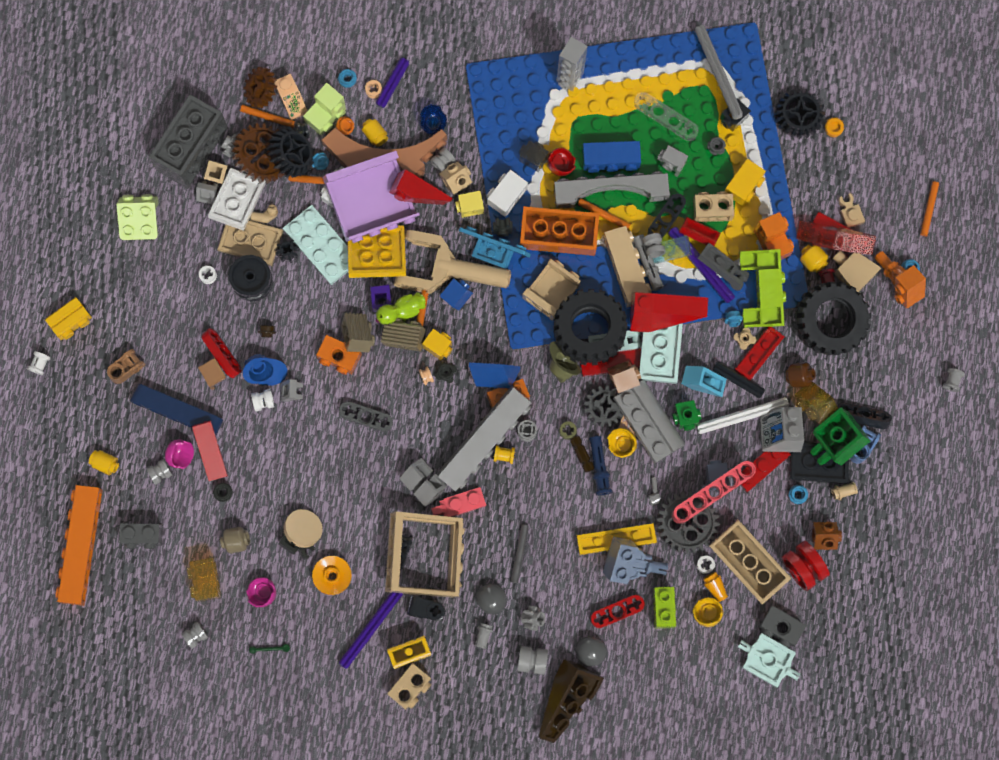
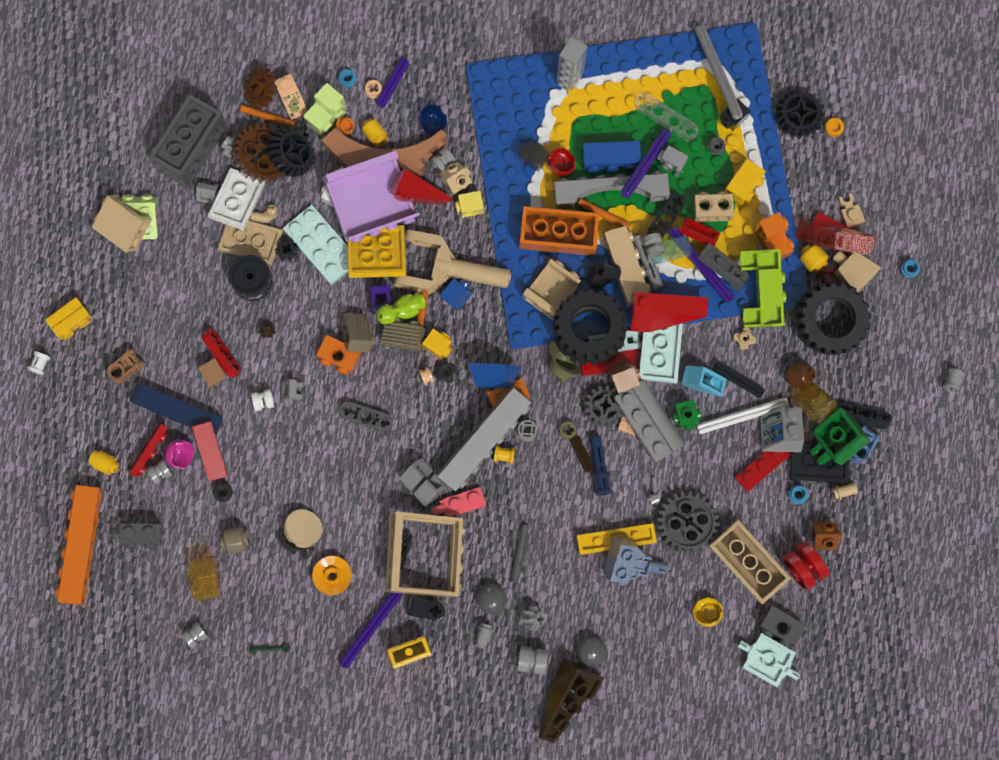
(120, 224): none -> tan panel
(148, 450): none -> red plate
(211, 279): white bush -> none
(215, 172): tan brick -> none
(261, 592): dark pink hair -> none
(264, 370): blue piece -> none
(307, 179): orange bar -> none
(323, 163): dark azure plate -> none
(405, 683): tan brick -> none
(492, 251): dark azure bracket -> none
(502, 227): pearl dark grey plate -> none
(507, 193): white brick -> none
(601, 612): red beam -> none
(603, 274): none -> black piece
(622, 442): yellow hair -> none
(645, 163): none -> dark purple axle
(664, 607): lime brick -> none
(711, 567): white bush -> none
(714, 584): light orange cone -> none
(716, 470): sand blue brick -> none
(721, 487): coral beam -> none
(733, 318): dark azure plate -> none
(759, 353): red tile -> none
(908, 283): orange brick -> none
(929, 209): orange bar -> none

